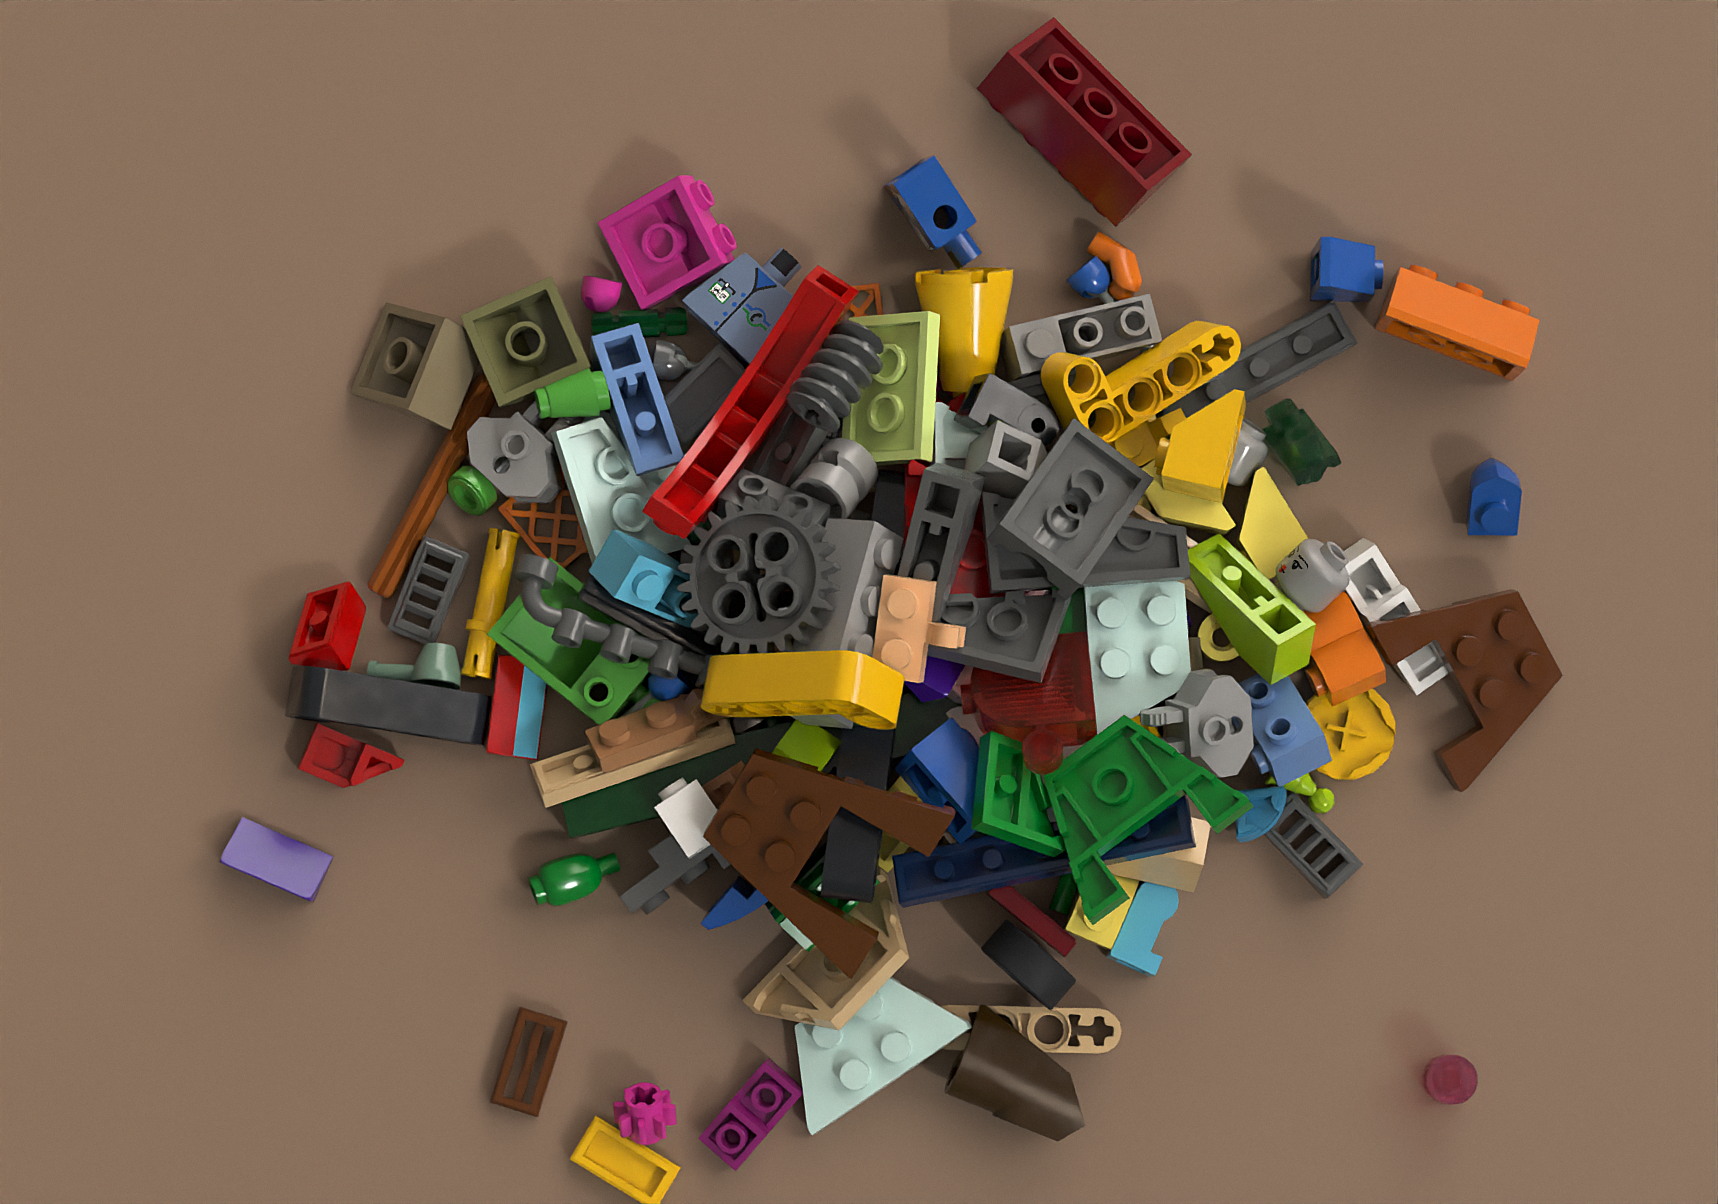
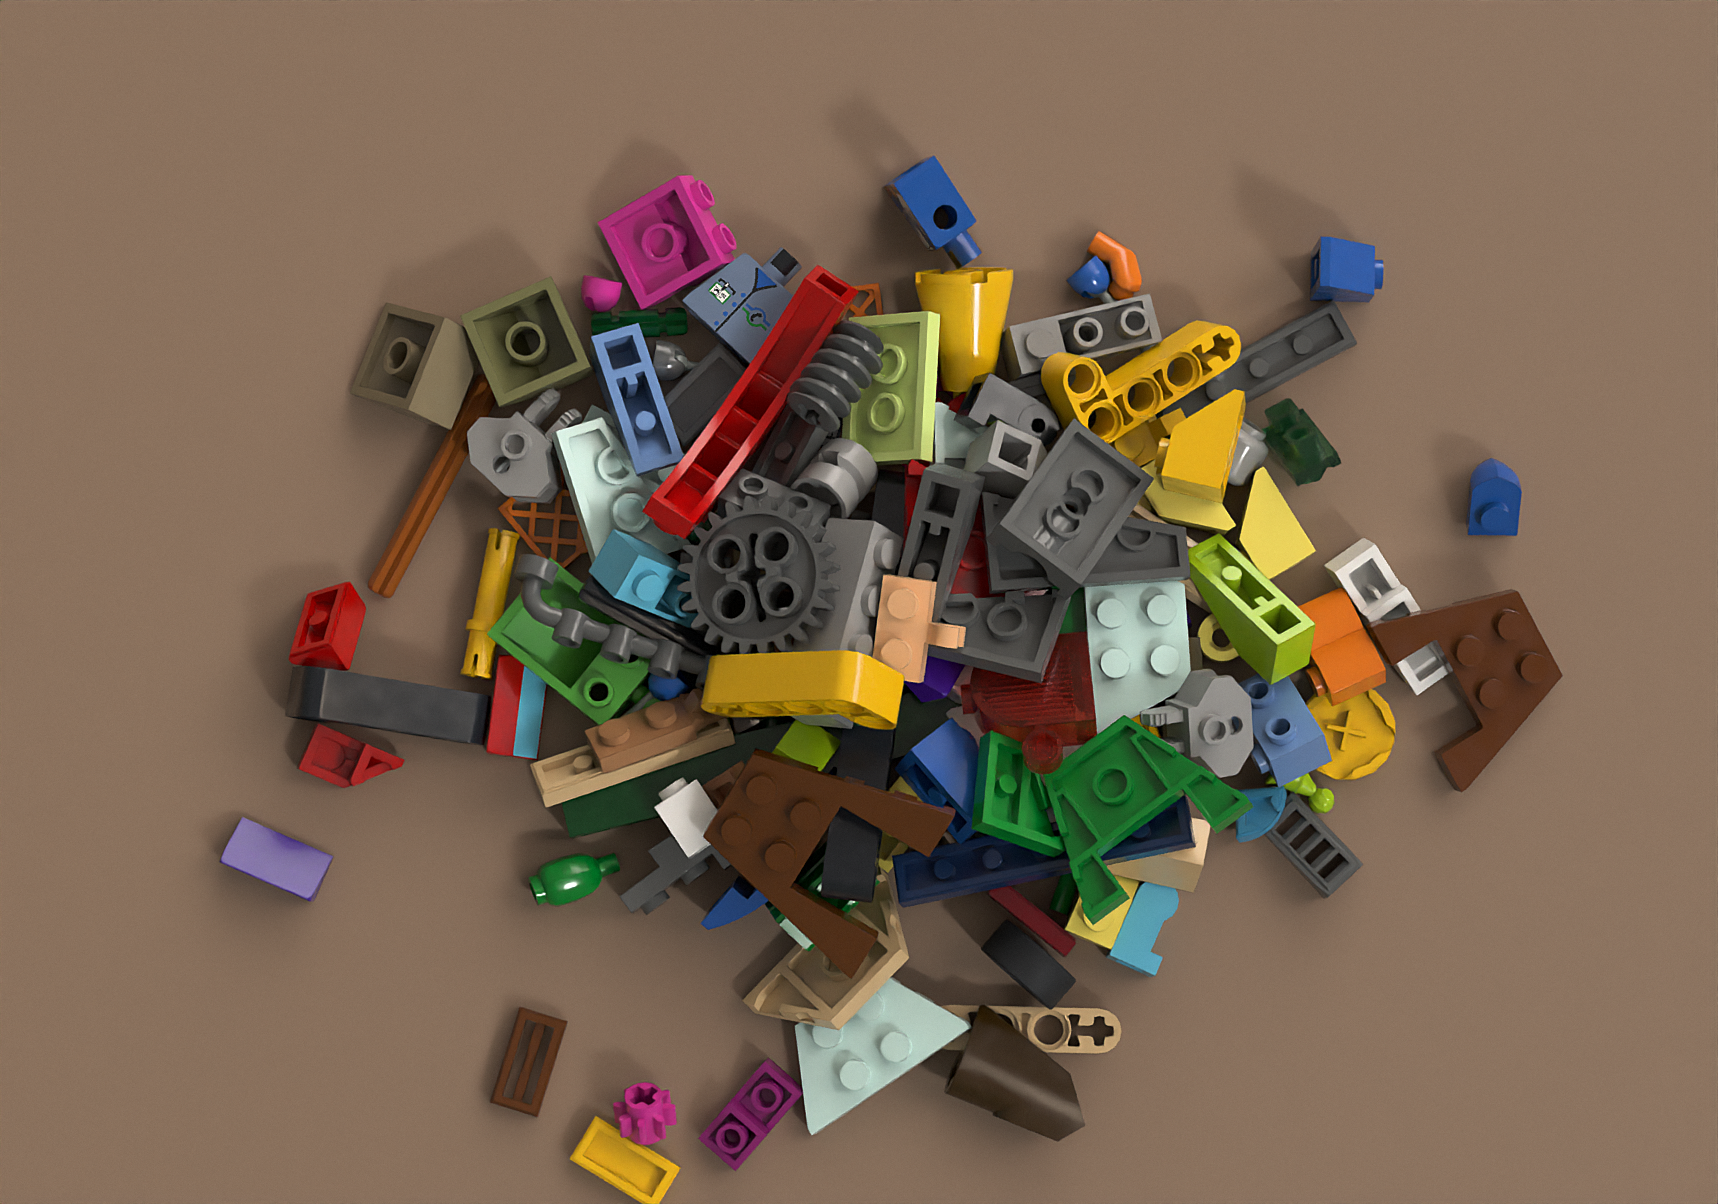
(419, 566): dark grey slope -> none
(435, 666): sand green bar -> none
(471, 490): bright green tile -> none
(574, 396): bright green cone -> none
(1083, 121): dark red slope -> none
(1313, 574): light grey head -> none
(1443, 1082): clear pink wheel -> none
(1458, 322): orange slope -> none

